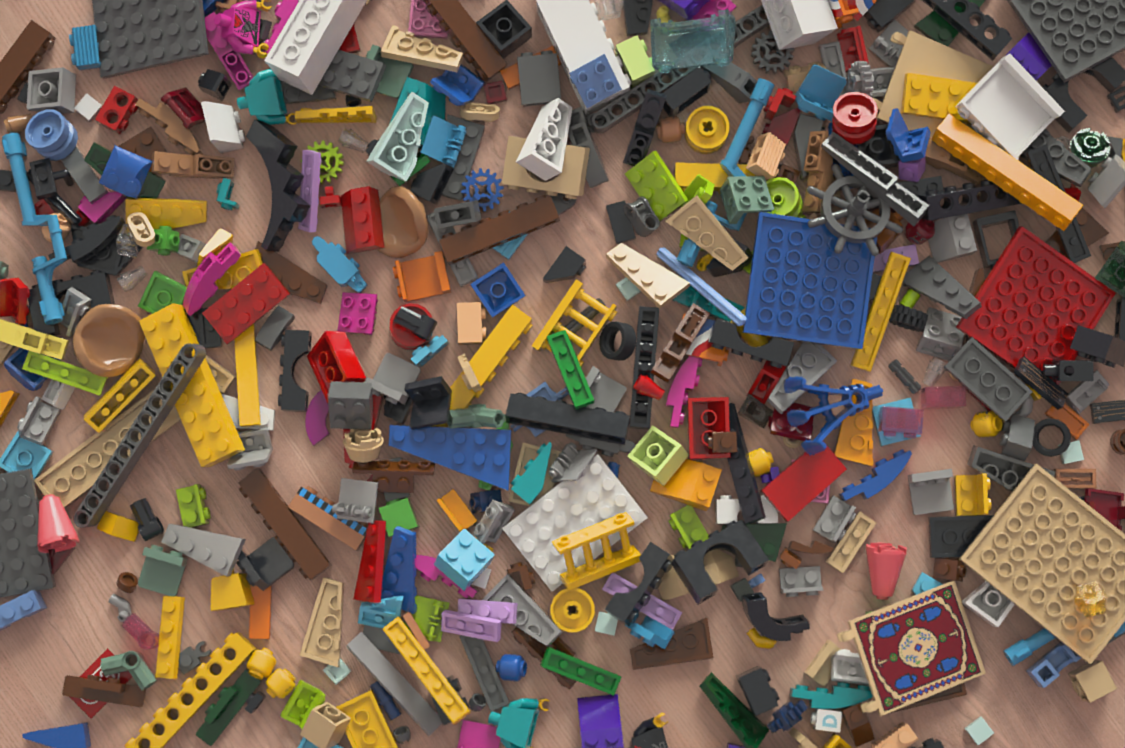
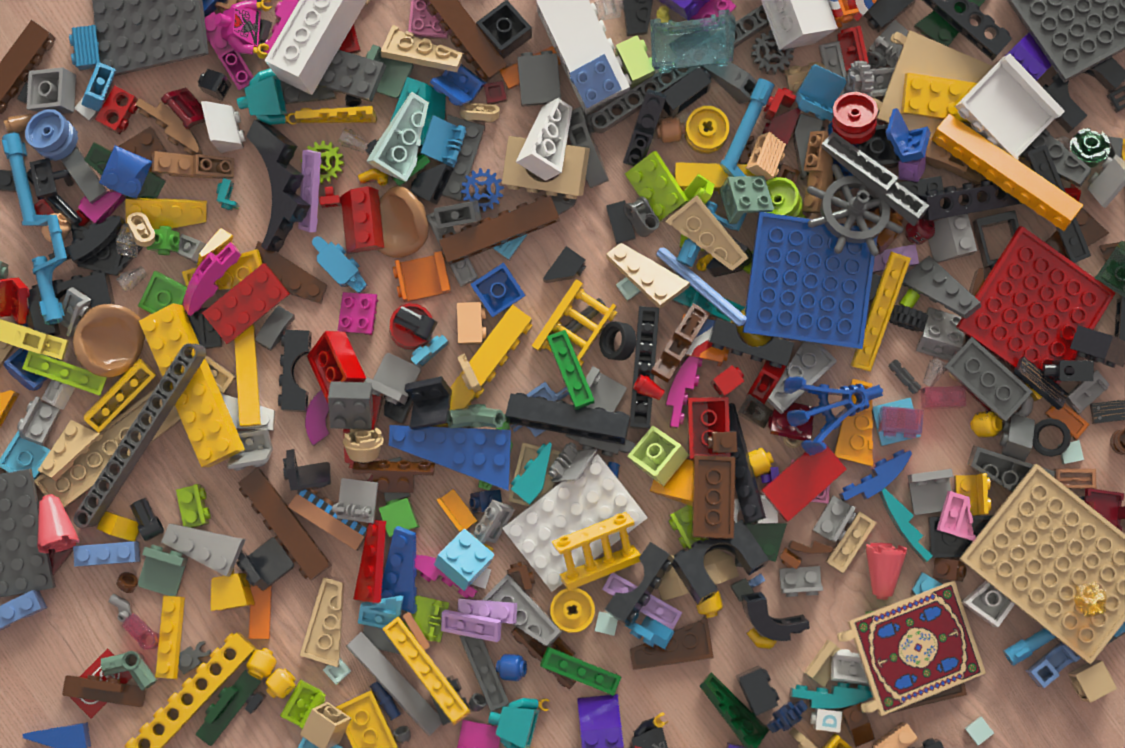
(69, 446): none -> tan wing
(98, 86): none -> dark azure brick
(106, 553): none -> medium blue arch
(305, 476): none -> black bracket
(380, 177): none -> yellow arm
(711, 606): none -> yellow head
(713, 497): none -> reddish brown plate
(728, 381): none -> red brick
(878, 53): none -> dark grey plate
(900, 517): none -> teal slope
(956, 516): none -> bright pink wing

